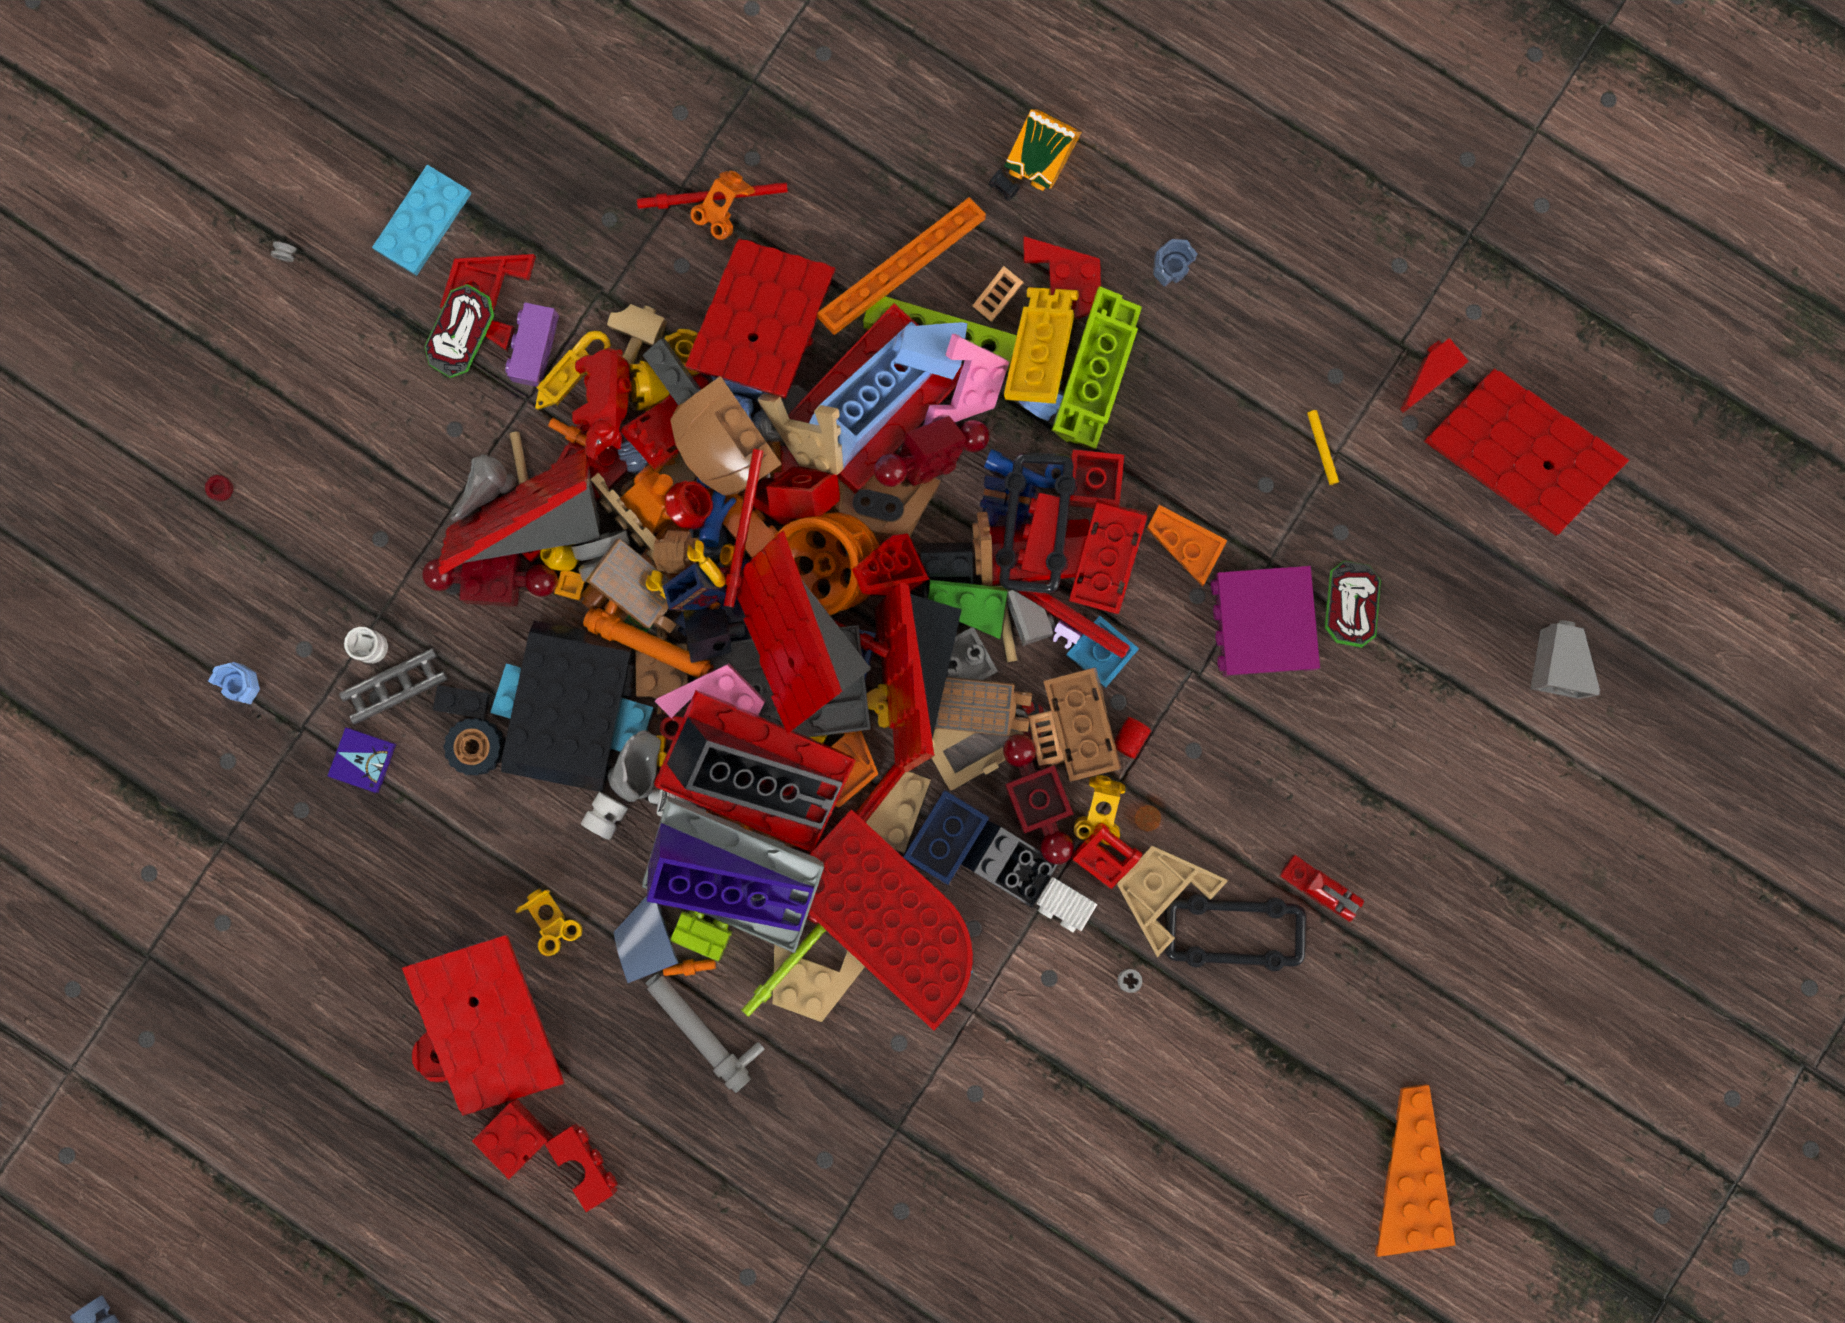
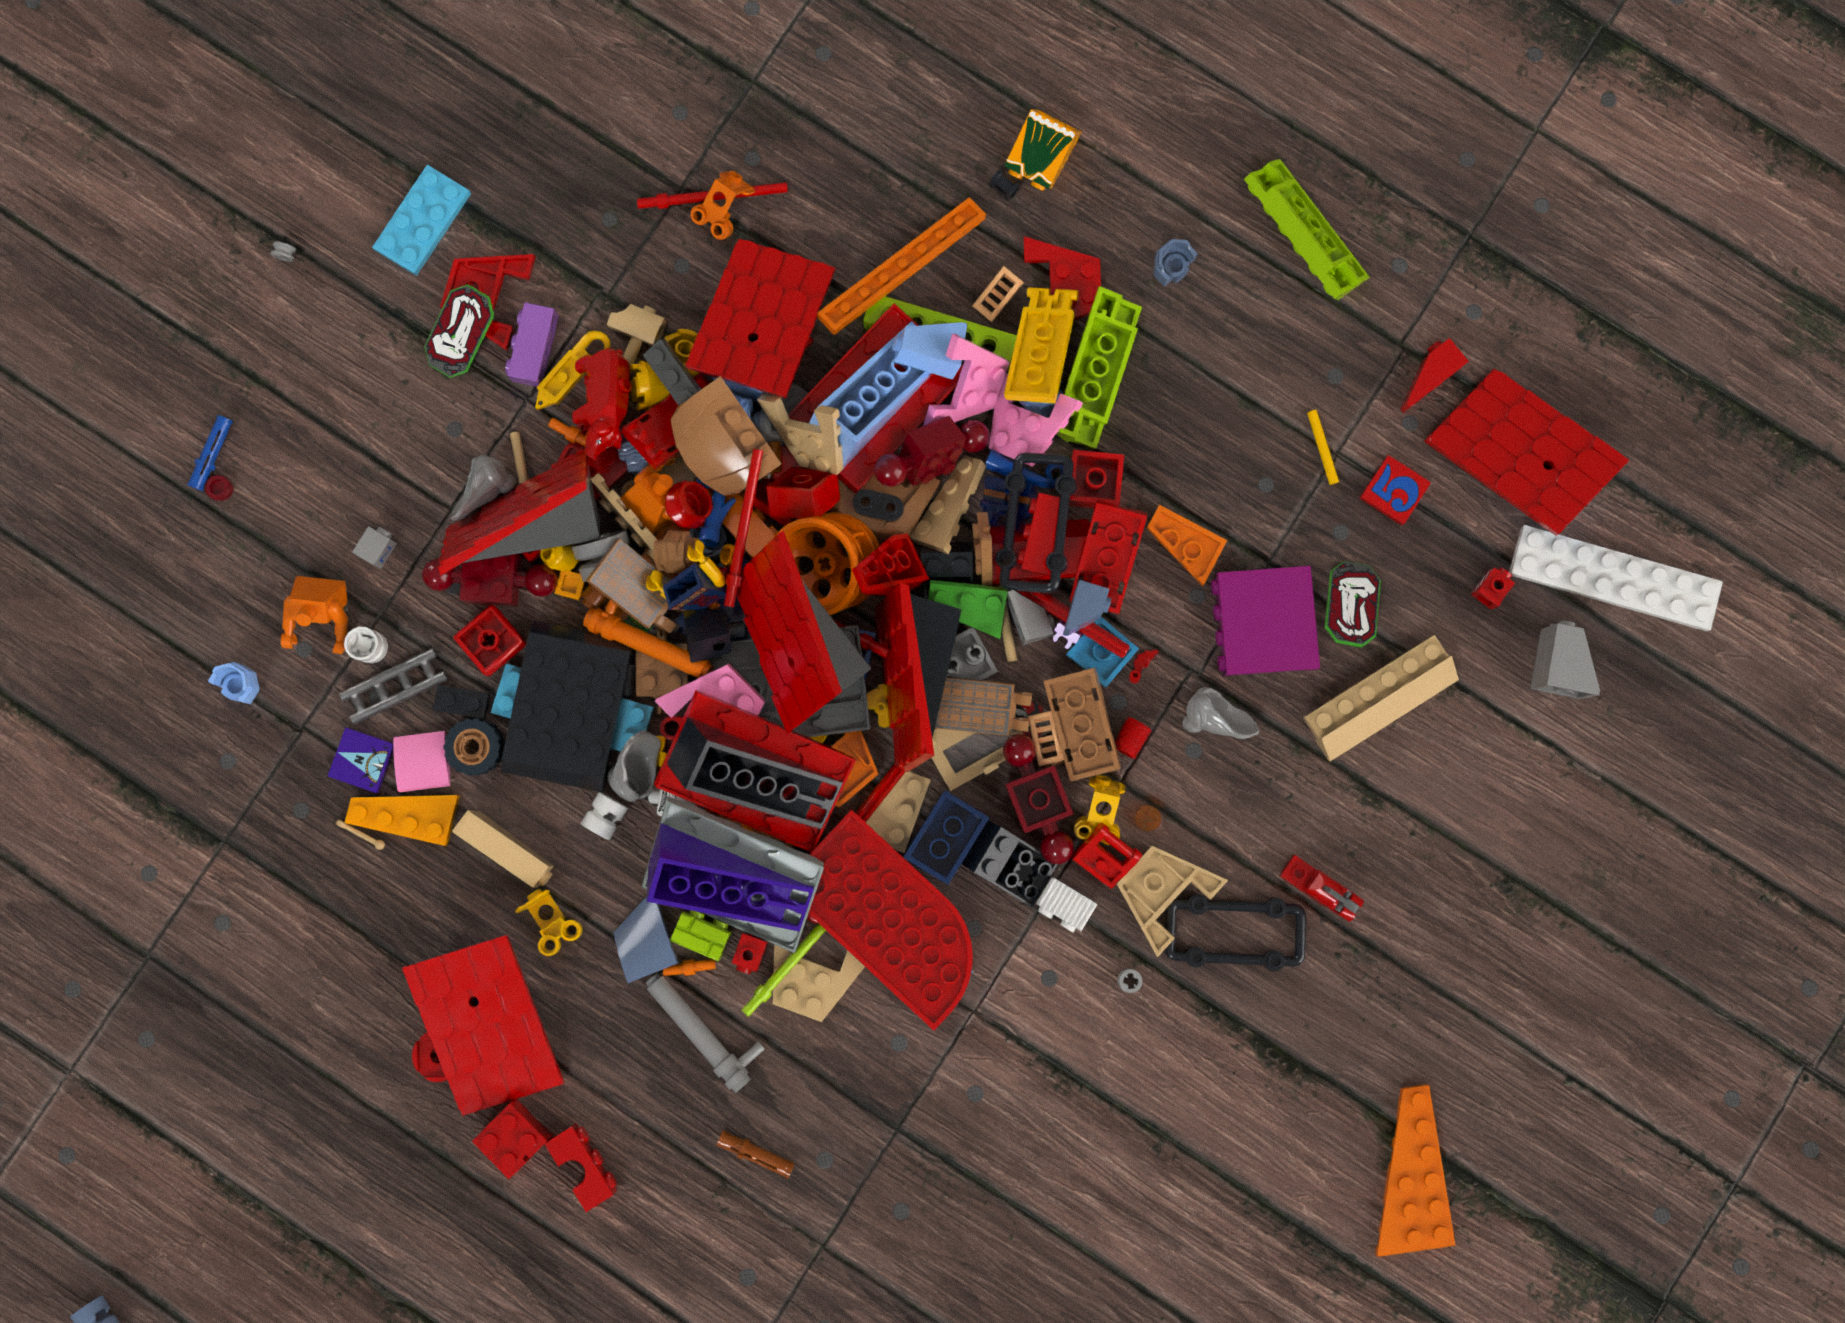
(198, 481): none -> blue pin
(316, 602): none -> orange torso
(375, 546): none -> light grey brick
(379, 844): none -> tan hinge
(407, 816): none -> light orange wing
(421, 761): none -> bright pink slope
(473, 640): none -> red brick
(503, 848): none -> tan slope
(749, 953): none -> red brick
(758, 1155): none -> dark orange pin
(944, 513): none -> tan wing
(1023, 431): none -> bright pink wing
(1086, 606): none -> sand blue slope
(1141, 663): none -> red piece
(1214, 714): none -> light grey hair
(1306, 229): none -> lime slope
(1382, 697): none -> tan slope
(1395, 490): none -> red tile
(1487, 593): none -> red brick
(1616, 578): none -> white plate

